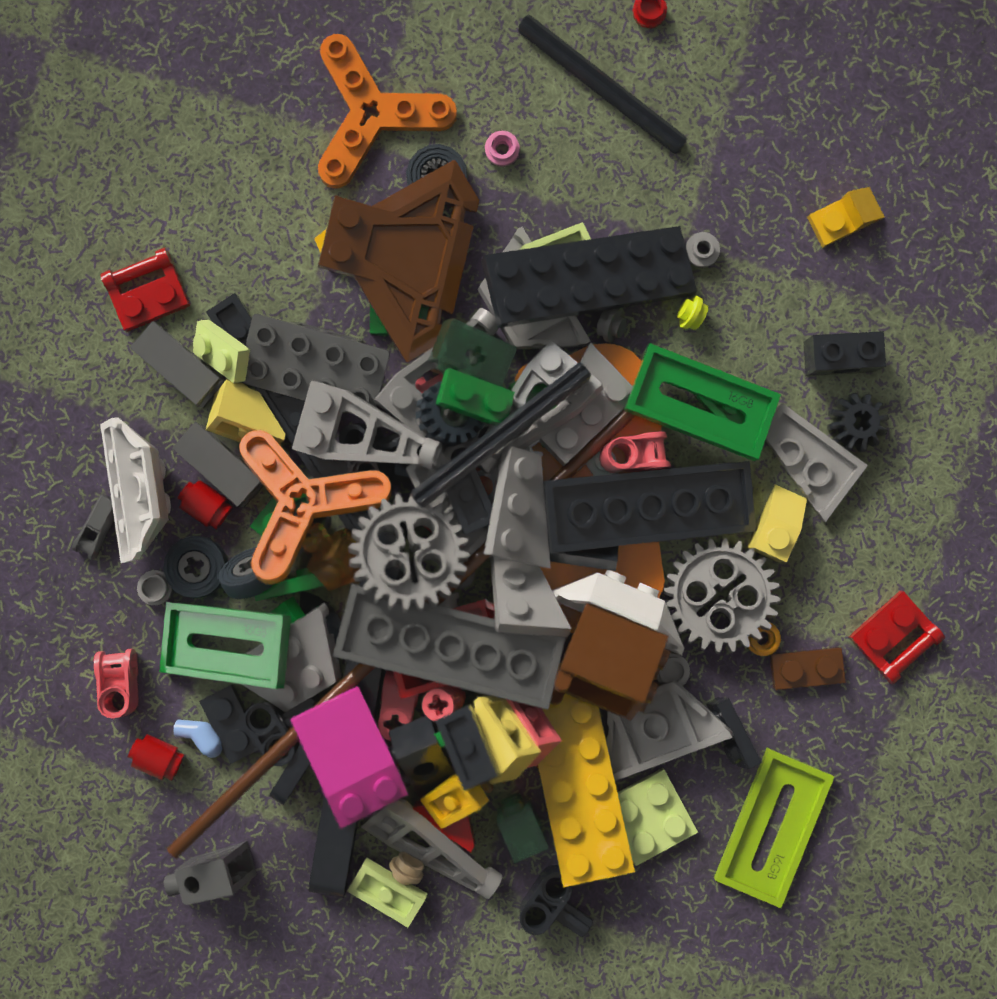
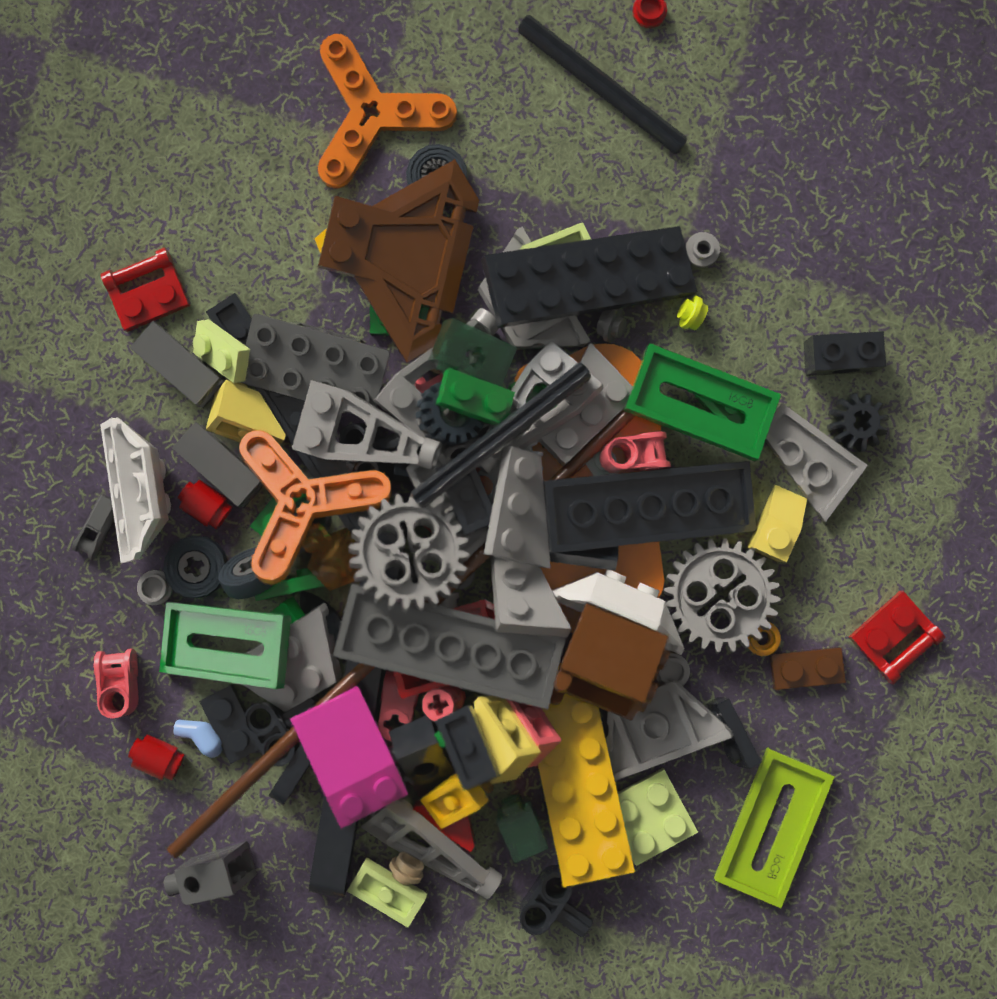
(496, 139): bright pink plate -> none
(851, 213): yellow slope -> none

